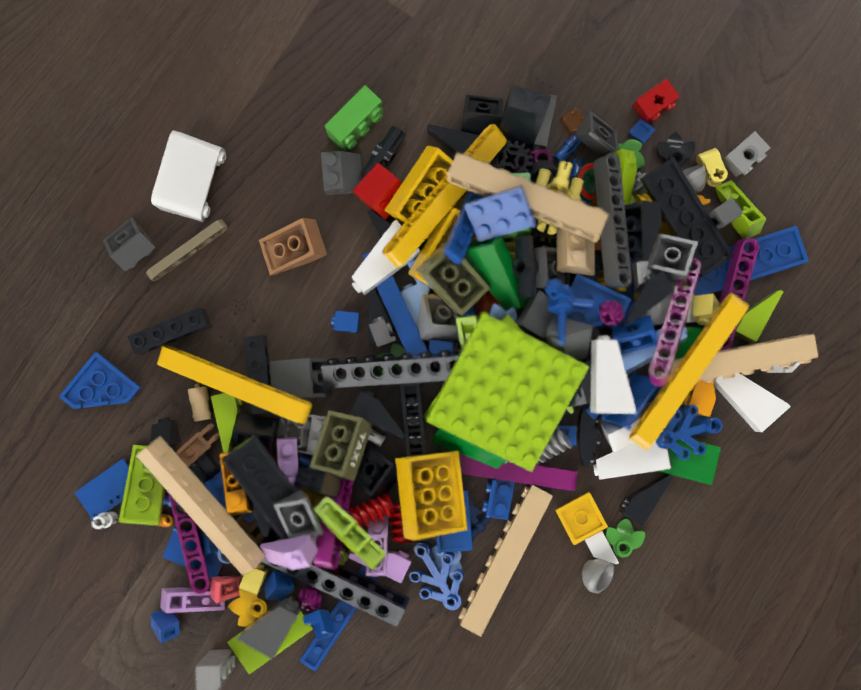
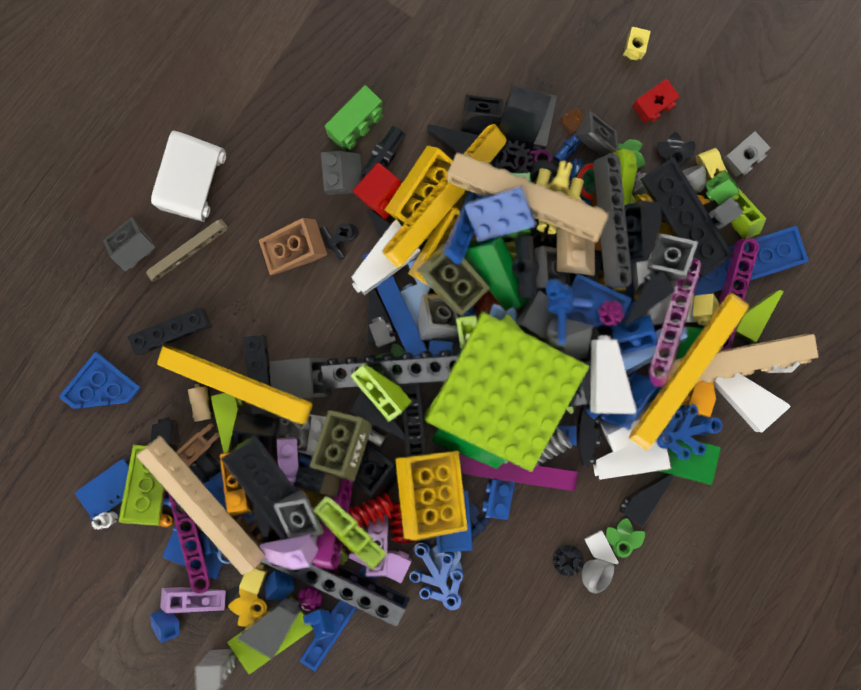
(224, 587): coral slope -> none
(334, 241): none -> black piece
(346, 322): blue brick -> none
(381, 391): none -> lime slope
(505, 559): tan brick -> none
(559, 559): none -> black gear
(581, 518): yellow plate -> none
(638, 36): none -> light yellow brick
(641, 131): blue tile -> none
(721, 188): none -> bright green brick

